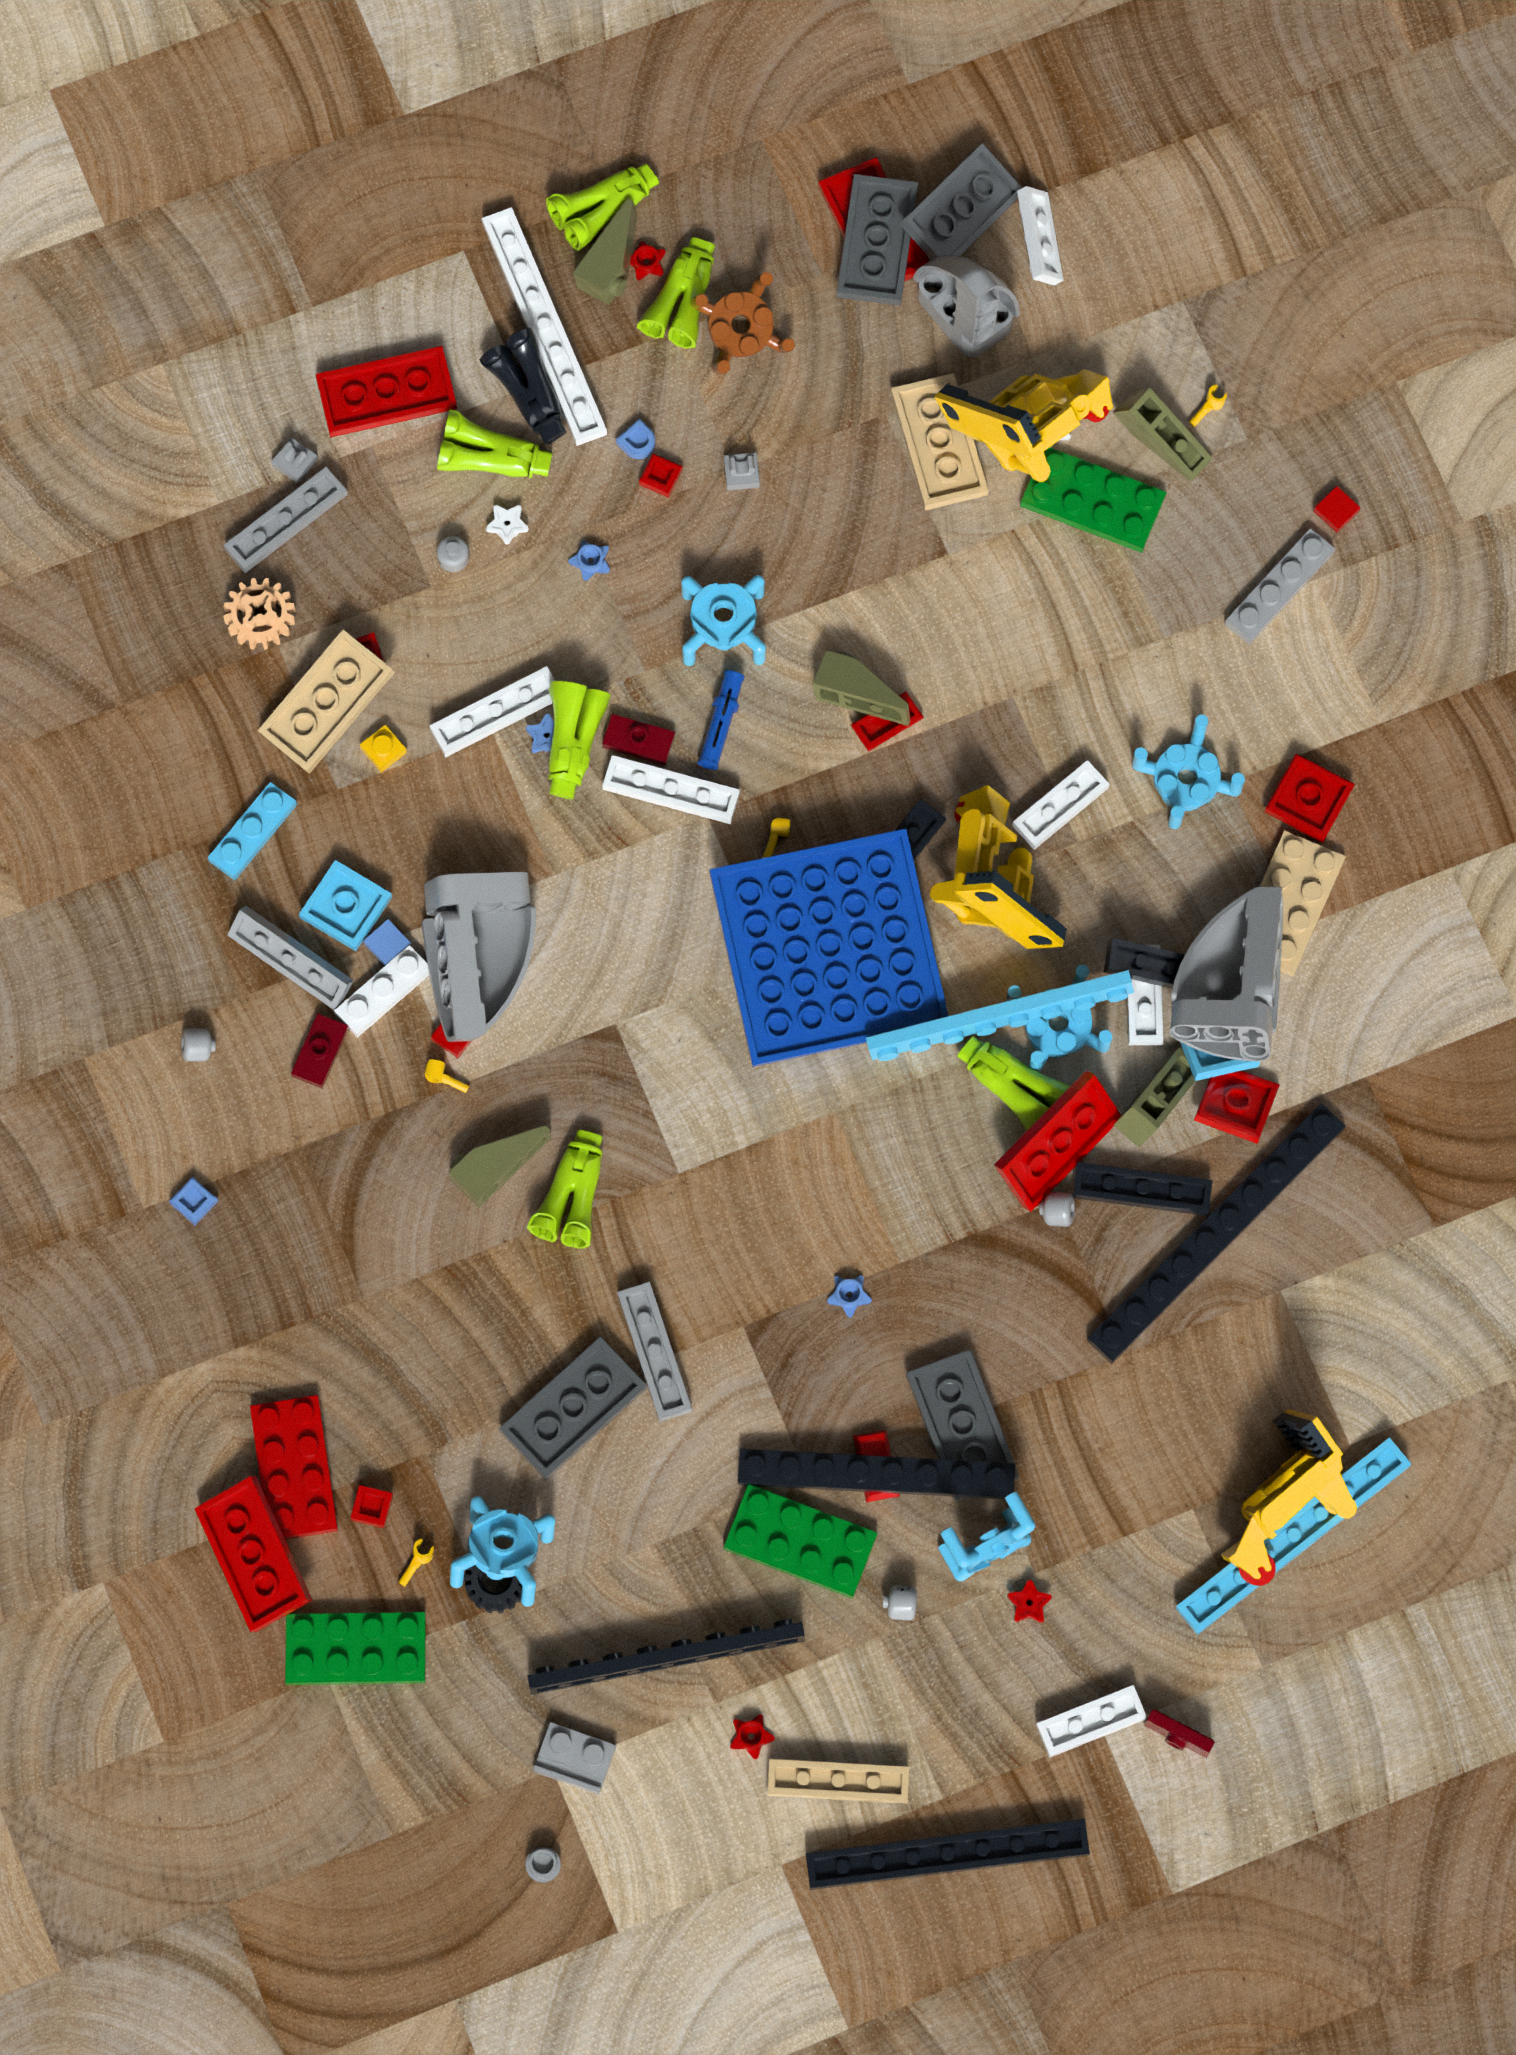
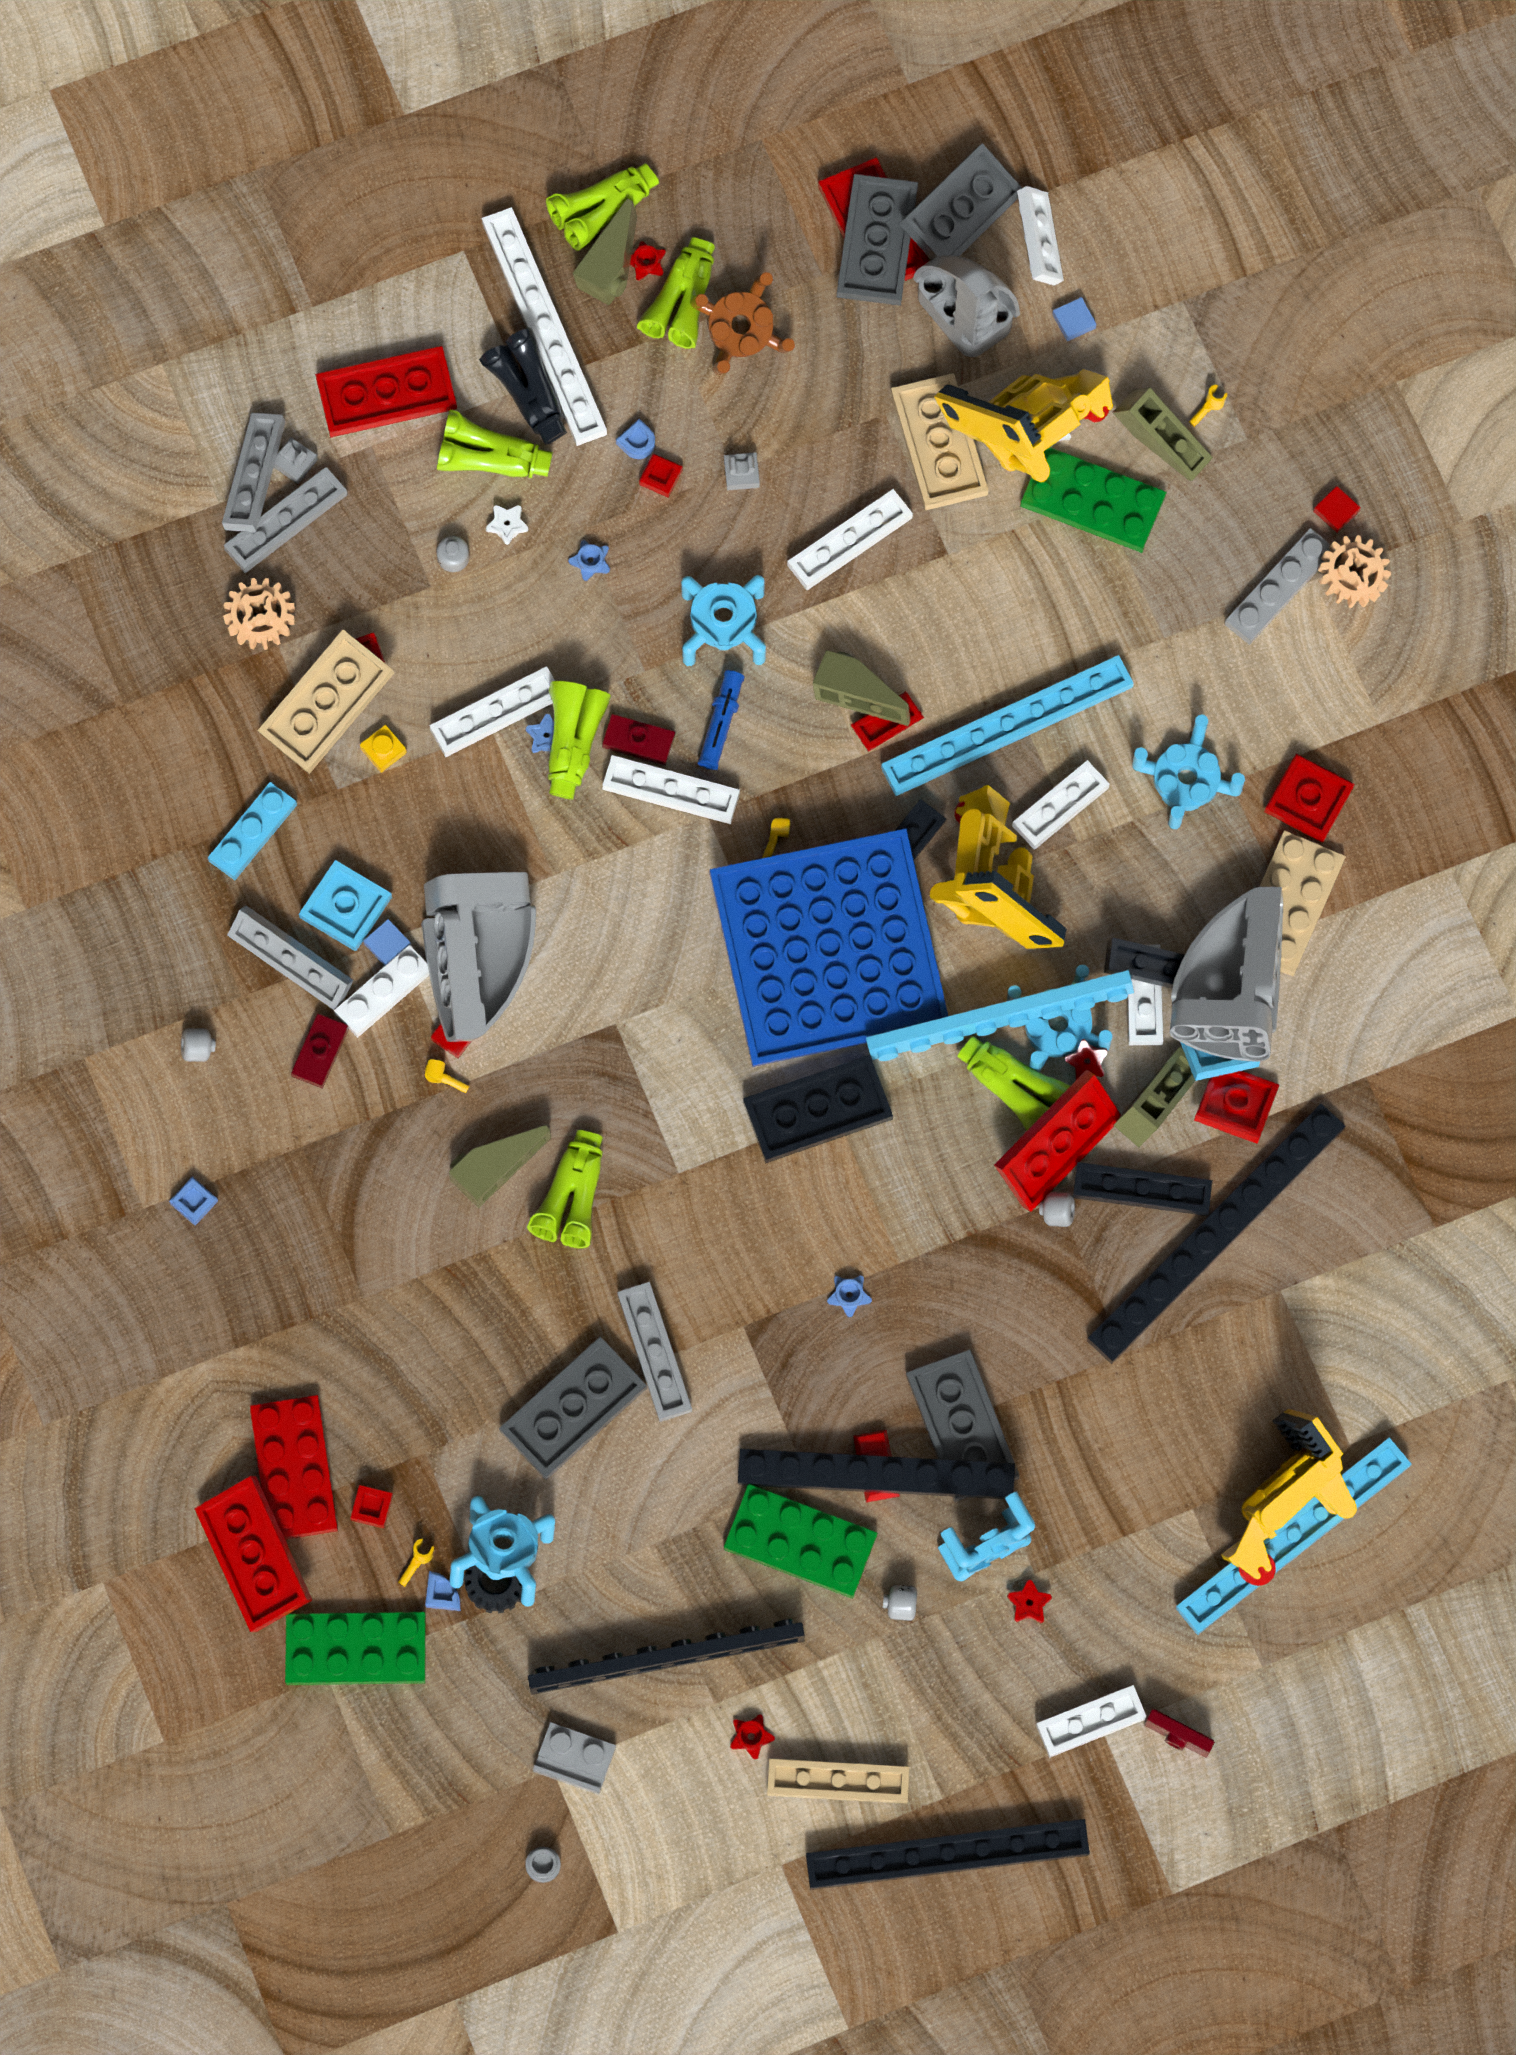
(253, 472): none -> light grey plate
(441, 1594): none -> medium blue tile
(817, 1109): none -> black plate
(850, 539): none -> white plate
(1007, 725): none -> medium azure plate
(1074, 319): none -> medium blue tile
(1085, 1051): none -> red plate
(1349, 584): none -> light nougat gear

